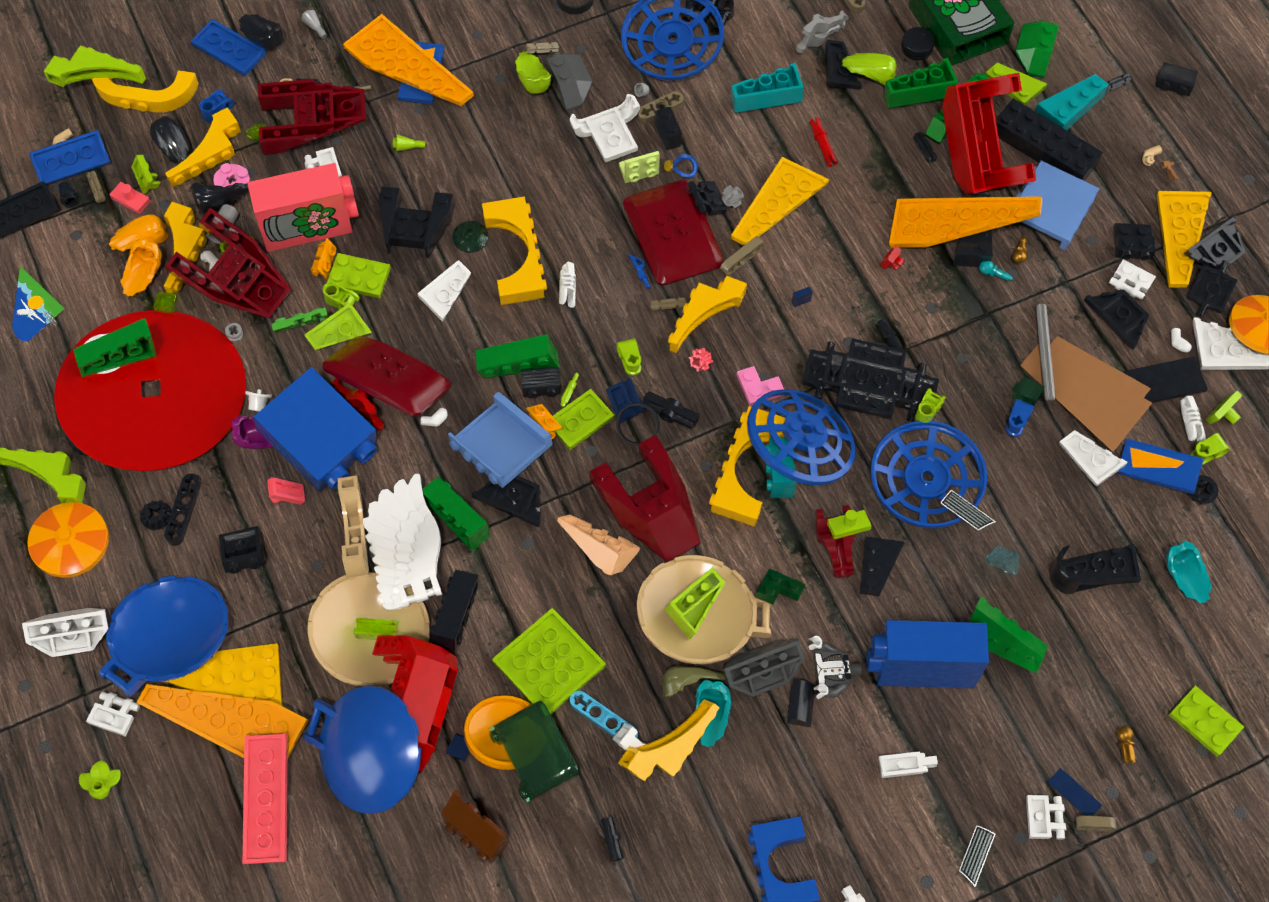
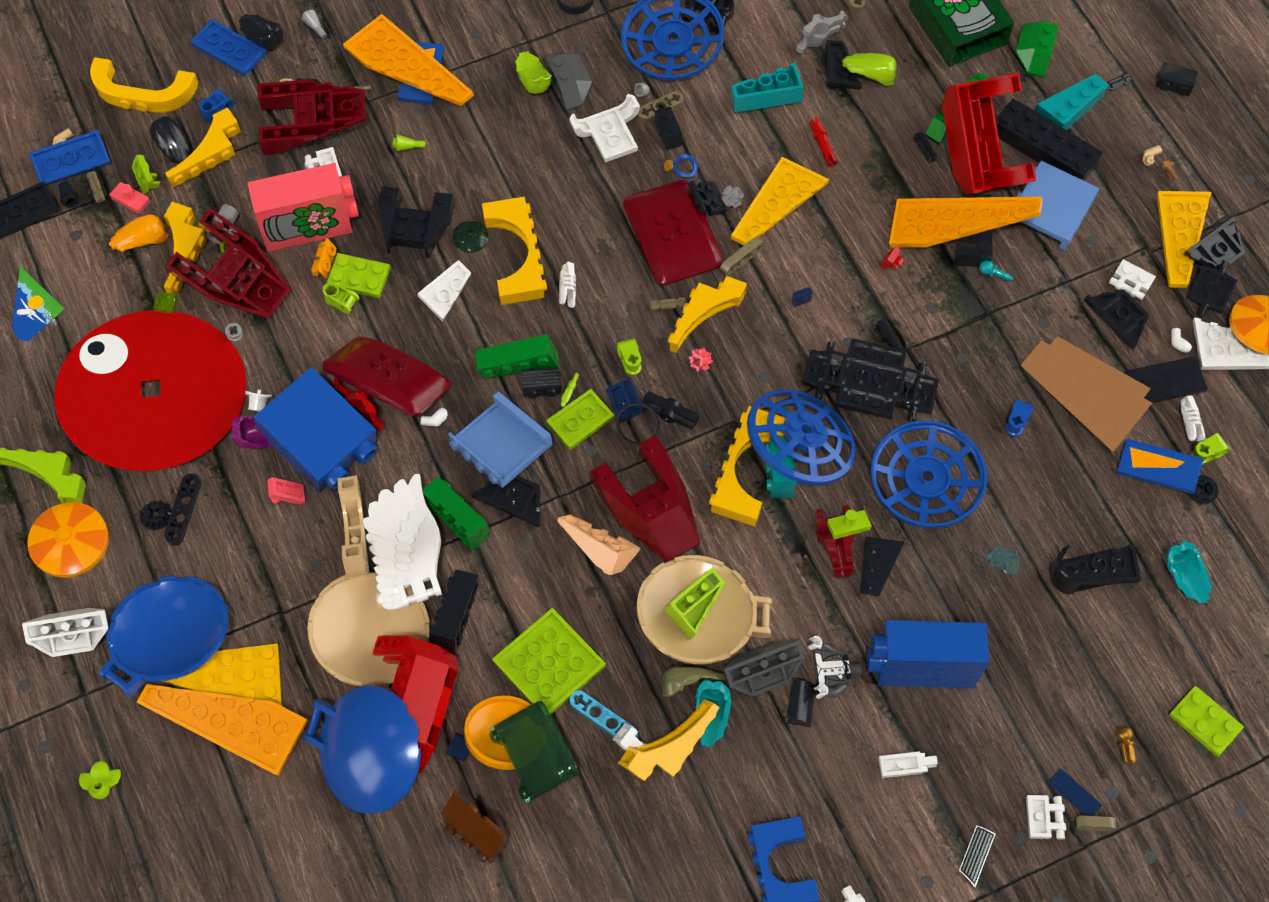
(88, 65): lime arch -> none
(111, 719): white plate -> none
(116, 349): green wedge -> none
(141, 267): light orange hair -> none
(209, 257): white arm -> none
(216, 196): black hair -> none
(231, 171): bright pink plate -> none
(241, 550): black plate -> none
(253, 132): clear neon green plate -> none
(265, 799): coral plate -> none
(300, 320): bright green wing -> none
(339, 327): lime wing -> none
(372, 628): clear neon green hinge -> none
(542, 47): dark tan axle -> none
(544, 419): light orange hinge -> none
(612, 839): black pin -> none
(639, 269): blue hand -> none
(640, 167): yellowish green bracket -> none
(754, 388): bright pink plate -> none
(776, 584): dark green plate -> none
(918, 43): black head -> none
(920, 86): green wedge -> none
(930, 405): lime piece -> none
(966, 511): sticker -> none
(1008, 639): green wedge -> none
(1020, 253): pearl gold bar -> none
(1027, 391): clear green brick -> none
(1030, 86): lime wing -> none
(1045, 352): light grey axle -> none
(1092, 459): white wing -> none
(1133, 241): black plate -> none
(1225, 409): lime tile -> none

